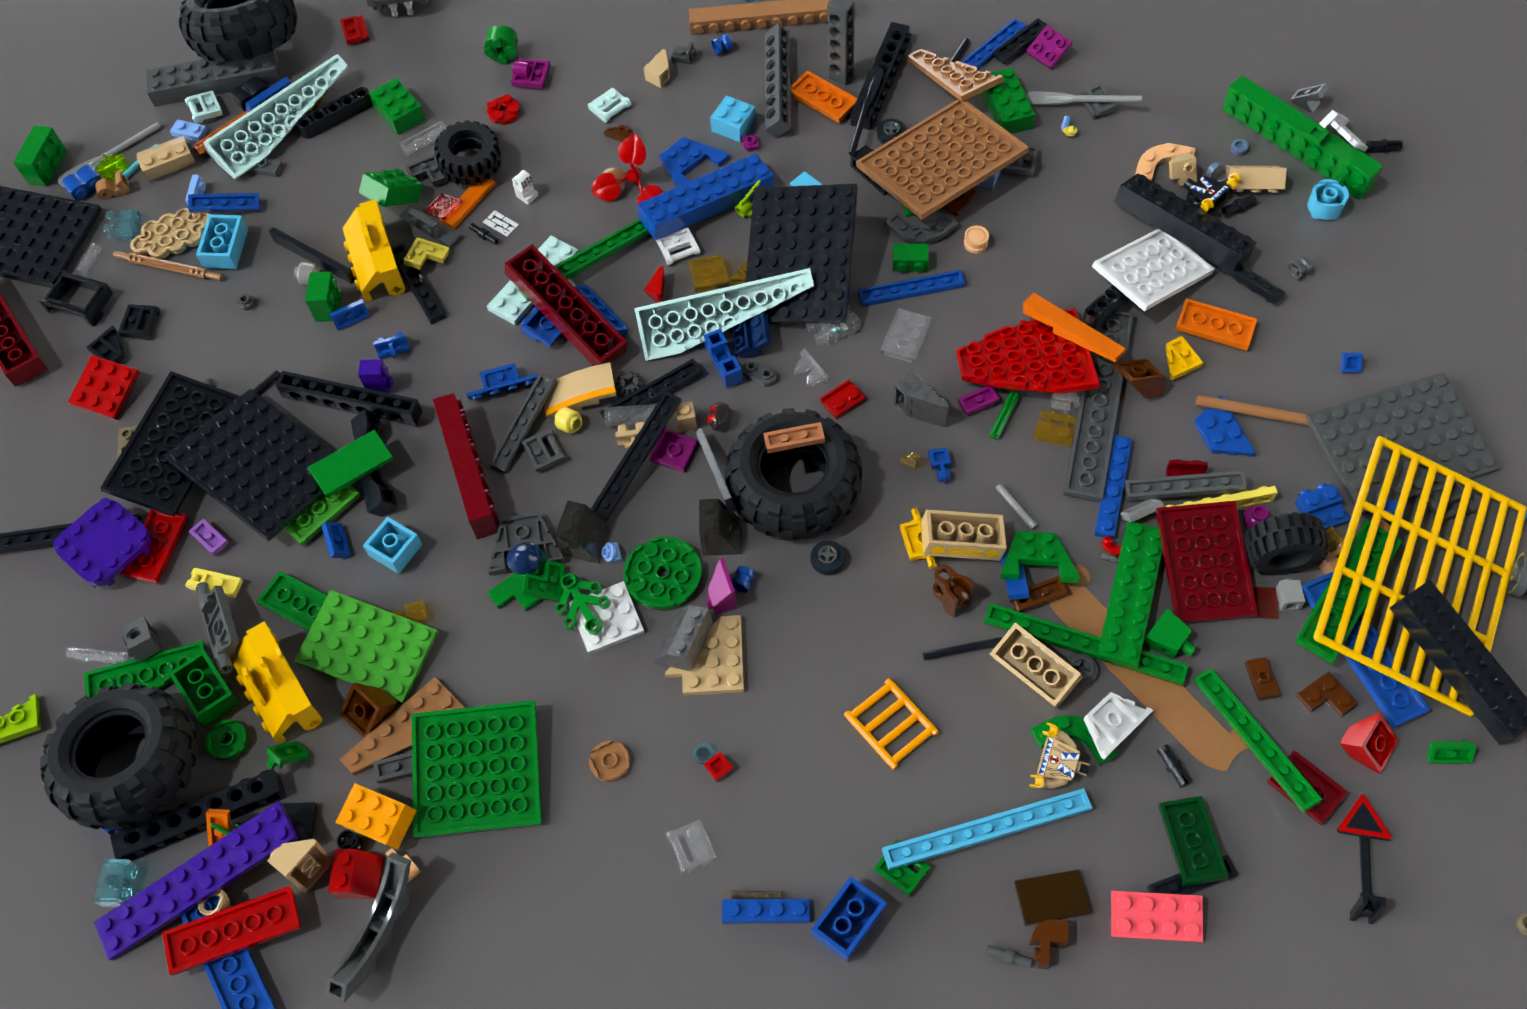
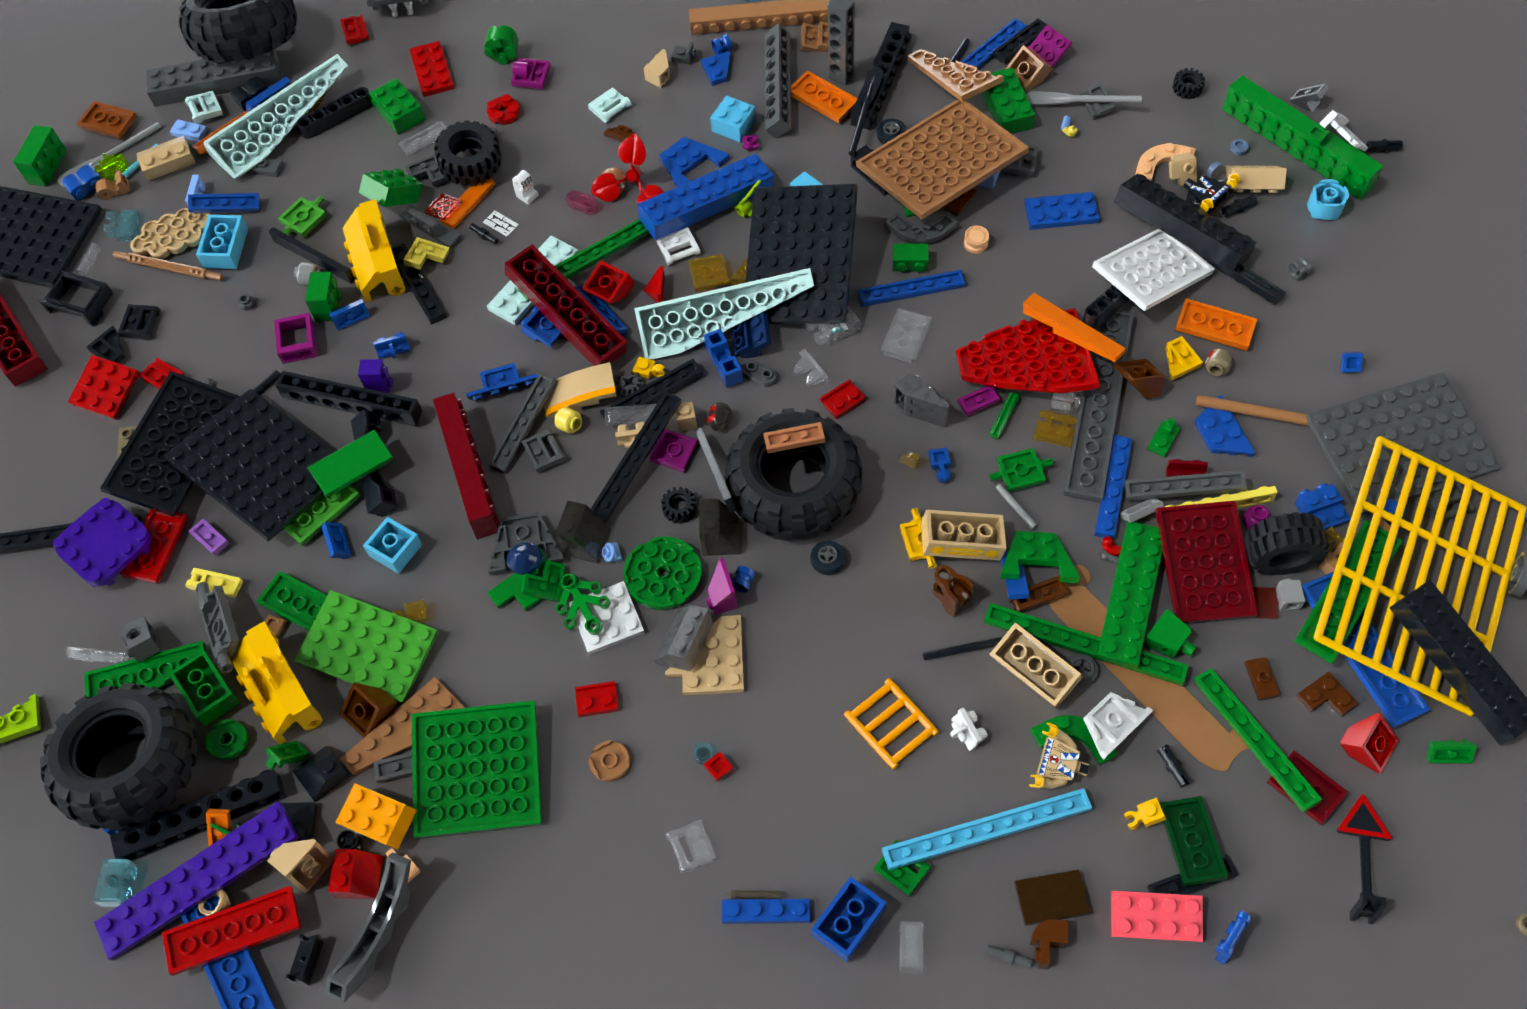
(107, 120): none -> dark orange plate
(157, 373): none -> red plate
(276, 624): none -> medium nougat tile
(302, 216): none -> bright green plate
(305, 960): none -> black hinge
(307, 349): none -> magenta window
(320, 773): none -> black slope
(431, 68): none -> red plate
(584, 202): none -> clear pink plate
(596, 699): none -> red plate
(608, 283): none -> red slope
(648, 367): none -> yellow plate
(679, 495): none -> black tyre
(717, 67): none -> blue wing
(814, 37): none -> medium nougat slope
(911, 947): none -> clear brick
(964, 729): none -> white hips
(1021, 470): none -> green plate
(1029, 68): none -> medium nougat slope
(1061, 210): none -> blue plate
(1149, 813): none -> yellow plate
(1164, 437): none -> green plate
(1190, 76): none -> black tyre
(1218, 362): none -> dark tan head
(1235, 930): none -> blue plate

